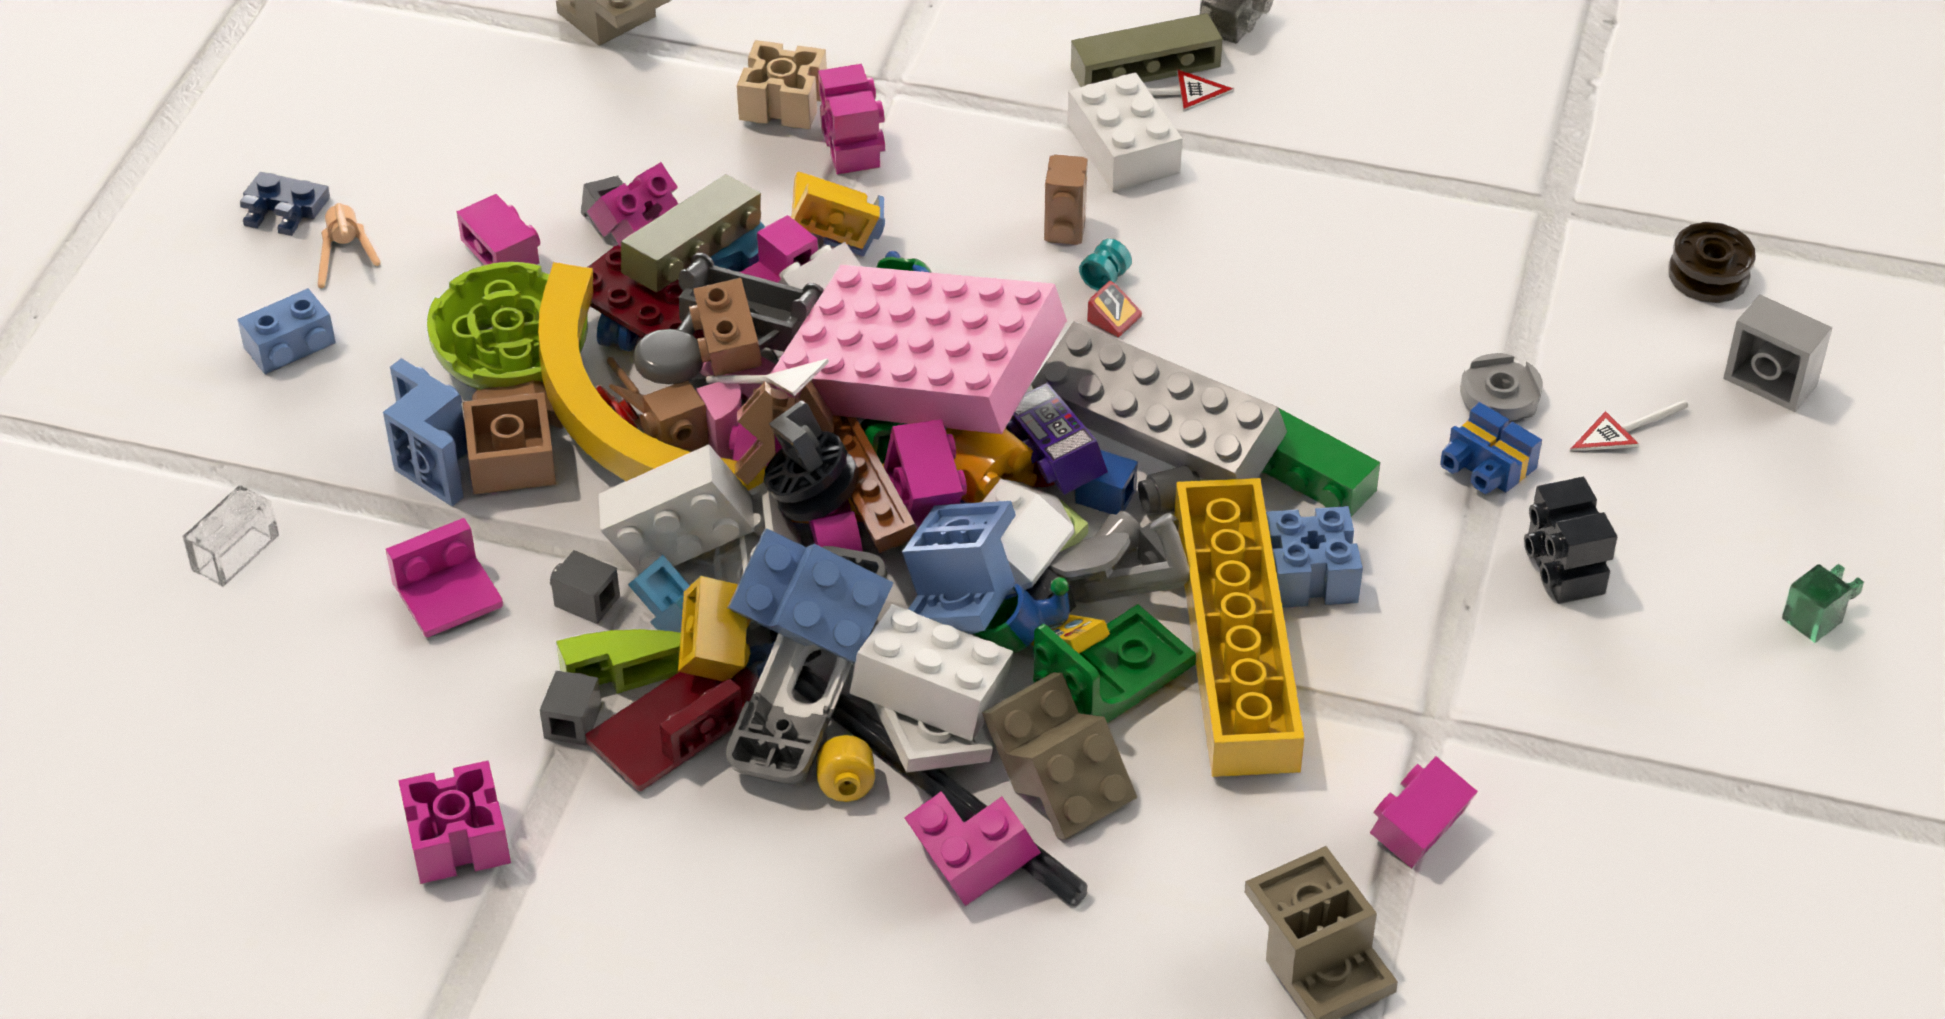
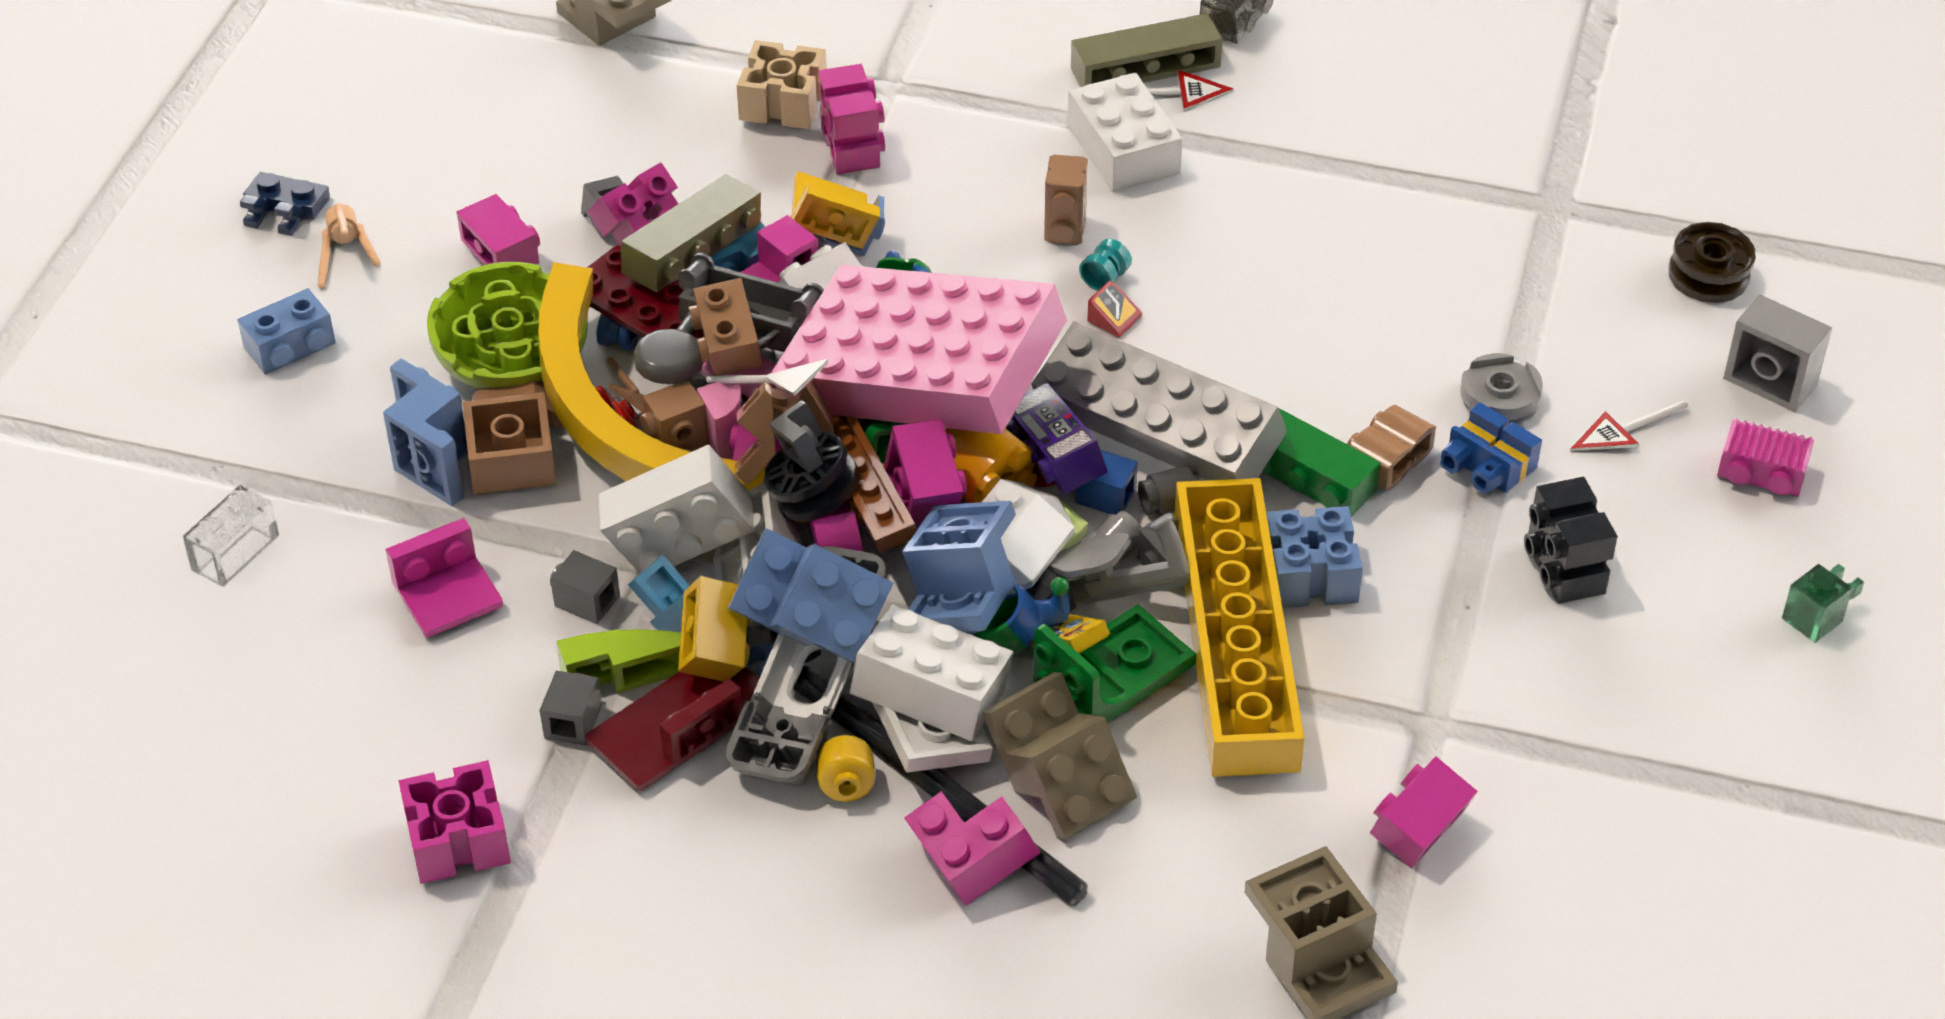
(1396, 441): none -> medium nougat brick
(1765, 457): none -> dark pink brick

